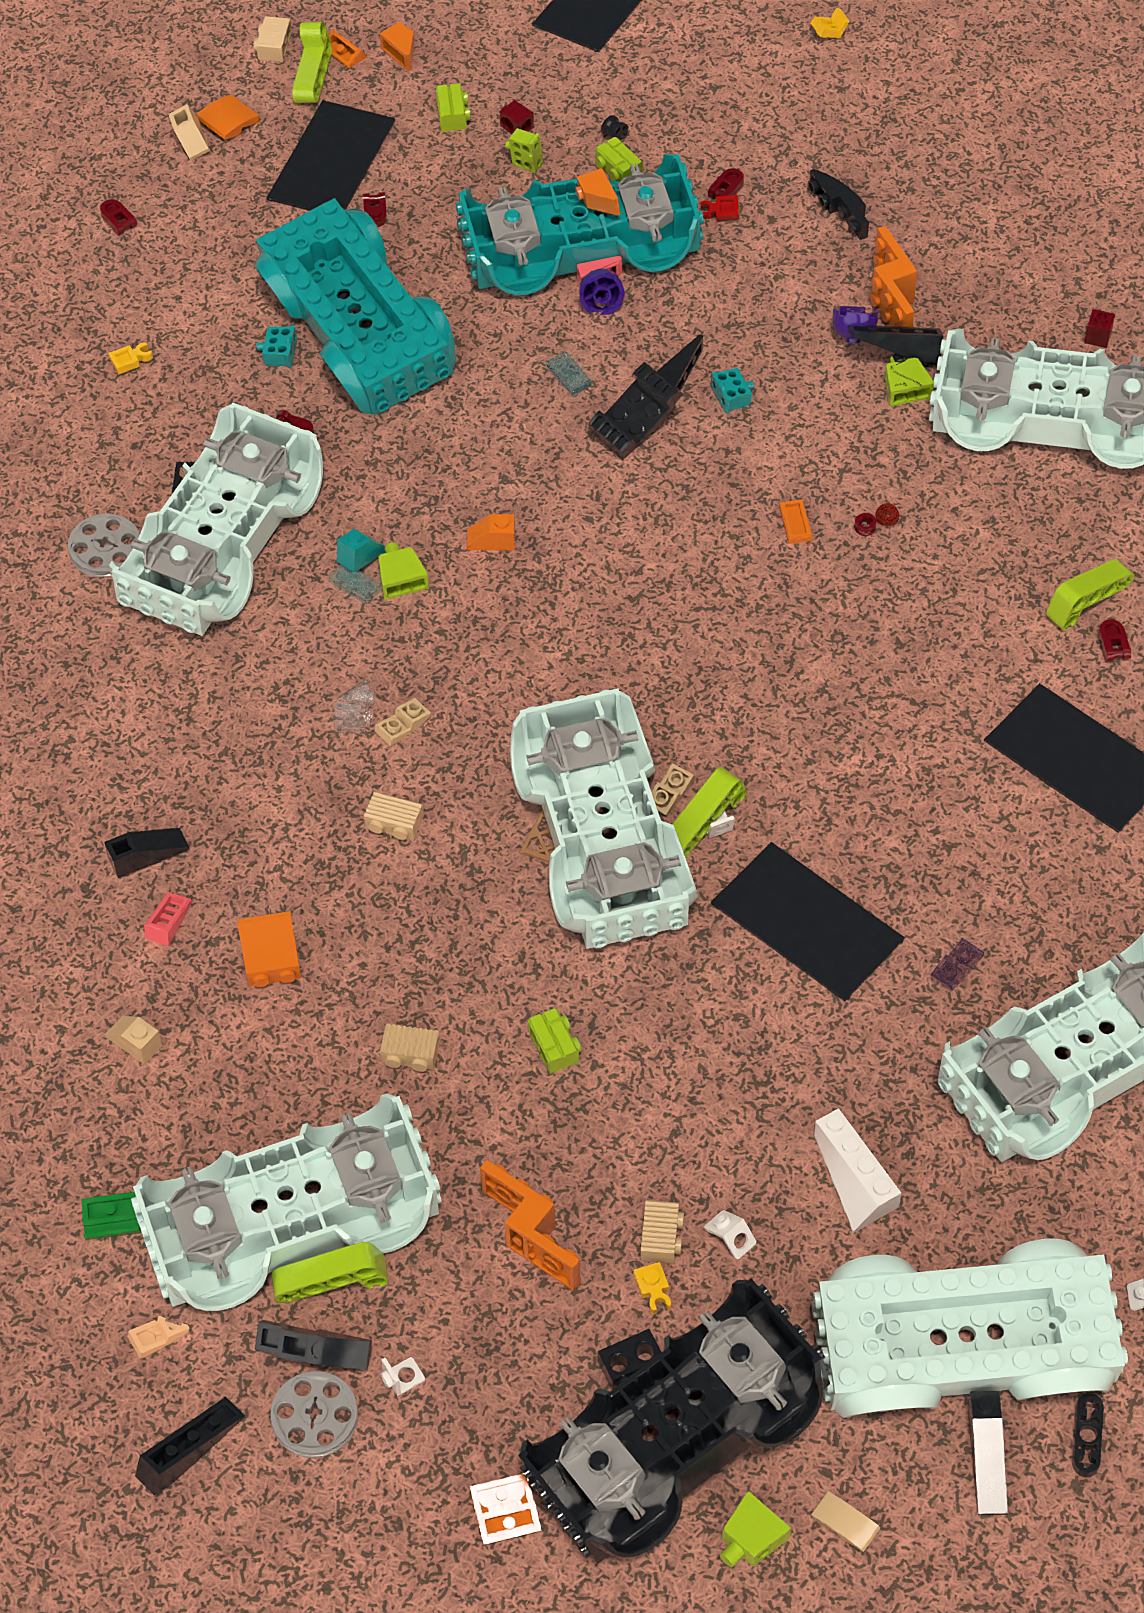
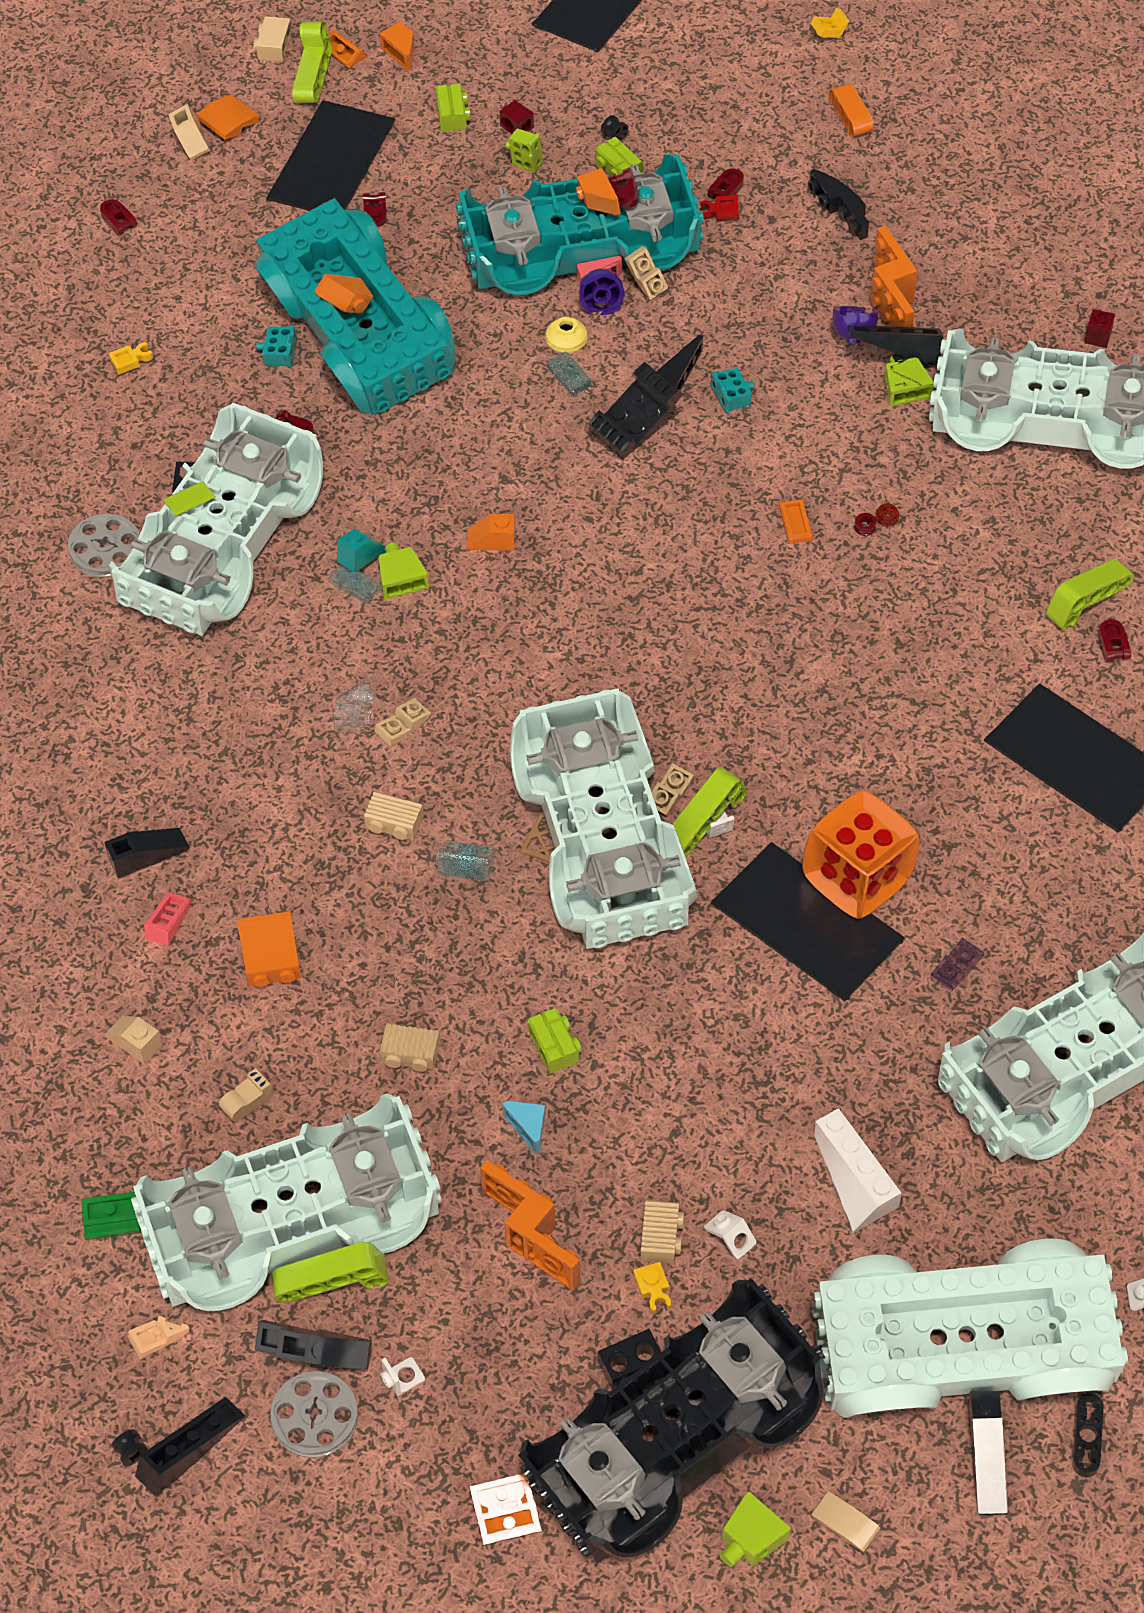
(129, 1447): none -> black wheel
(189, 498): none -> lime sticker
(246, 1096): none -> tan leg
(344, 292): none -> orange slope
(466, 861): none -> clear light blue slope
(527, 1121): none -> medium azure slope
(566, 340): none -> light yellow piece
(628, 193): none -> dark red plate
(645, 273): none -> tan slope
(851, 110): none -> orange beam
(860, 854): none -> orange piece

